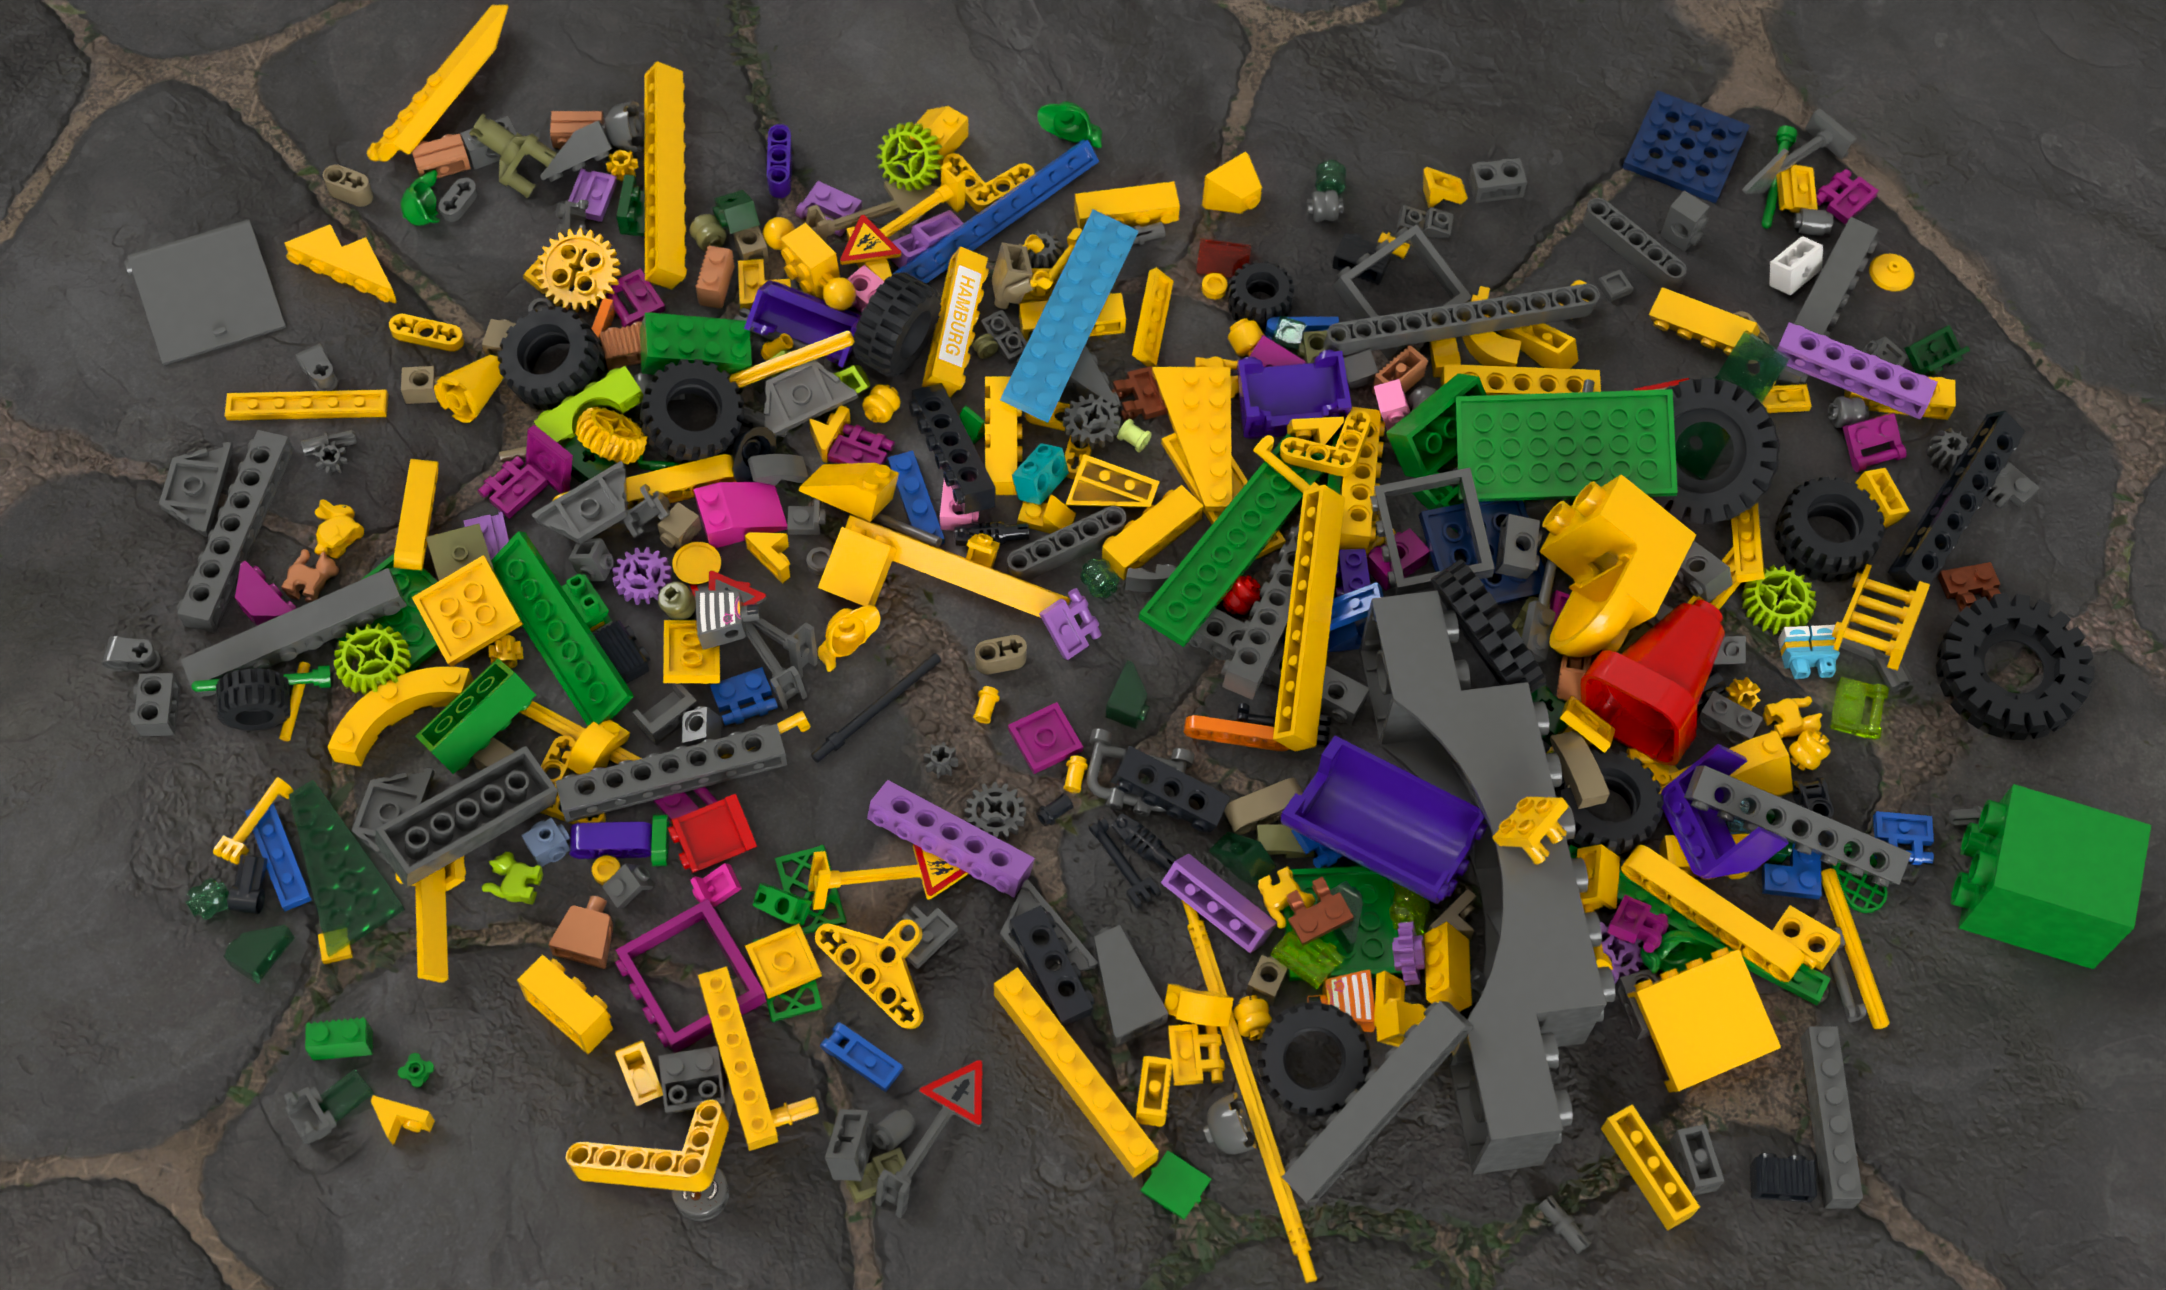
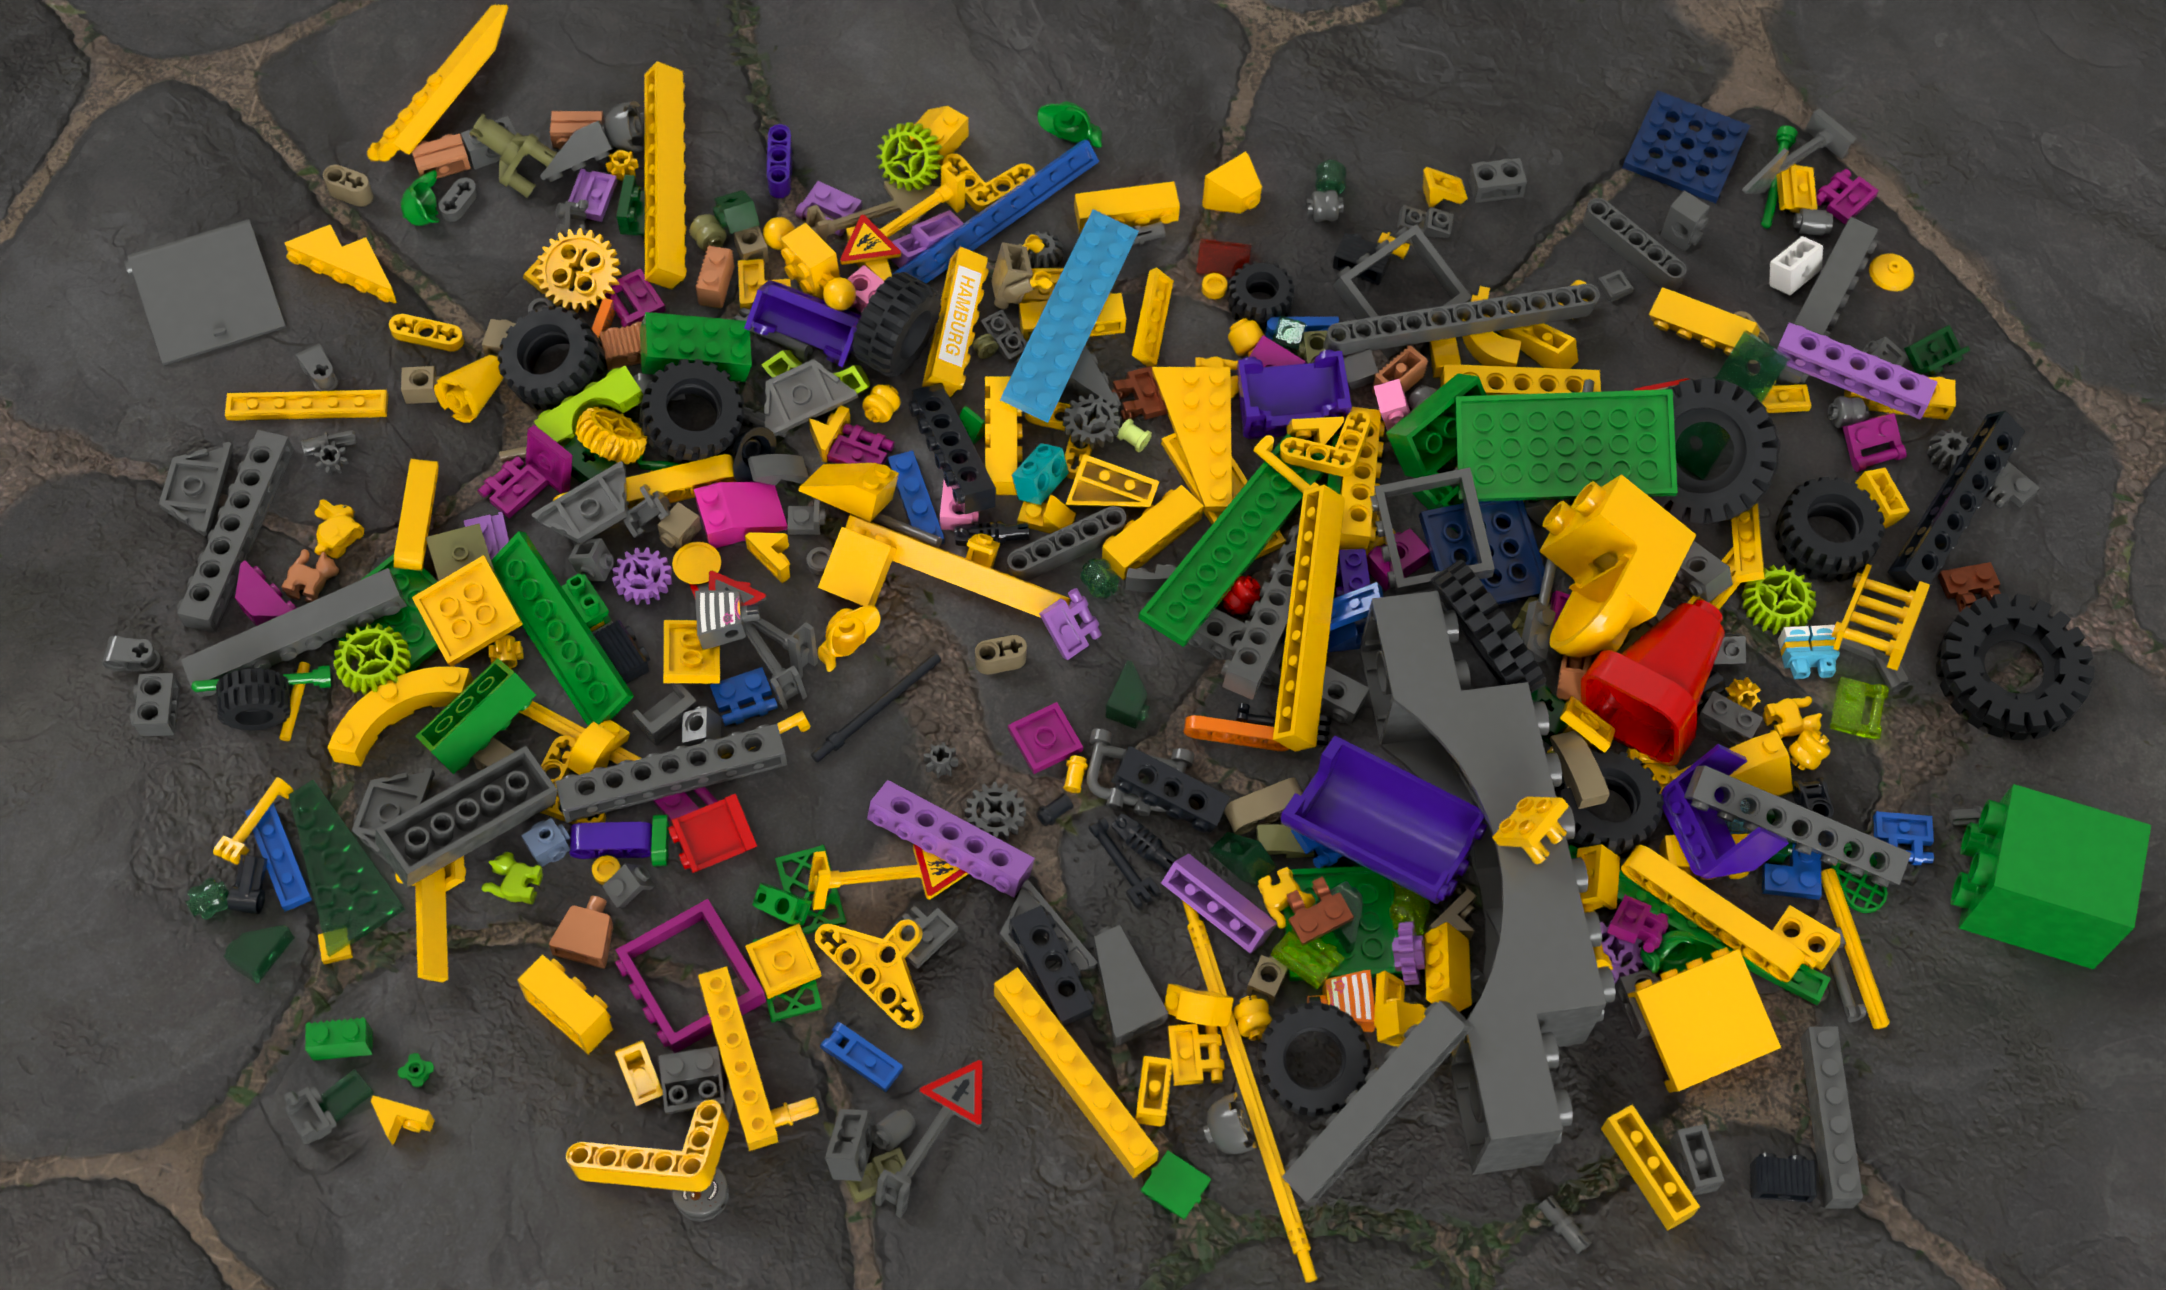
(677, 601): olive piece -> none
(716, 886): dark pink bracket -> none
(770, 349): yellow pin -> none
(793, 359): yellow axle -> none
(986, 704): yellow pin -> none
(1060, 264): yellow hinge -> none
(1512, 560): dark grey brick -> none

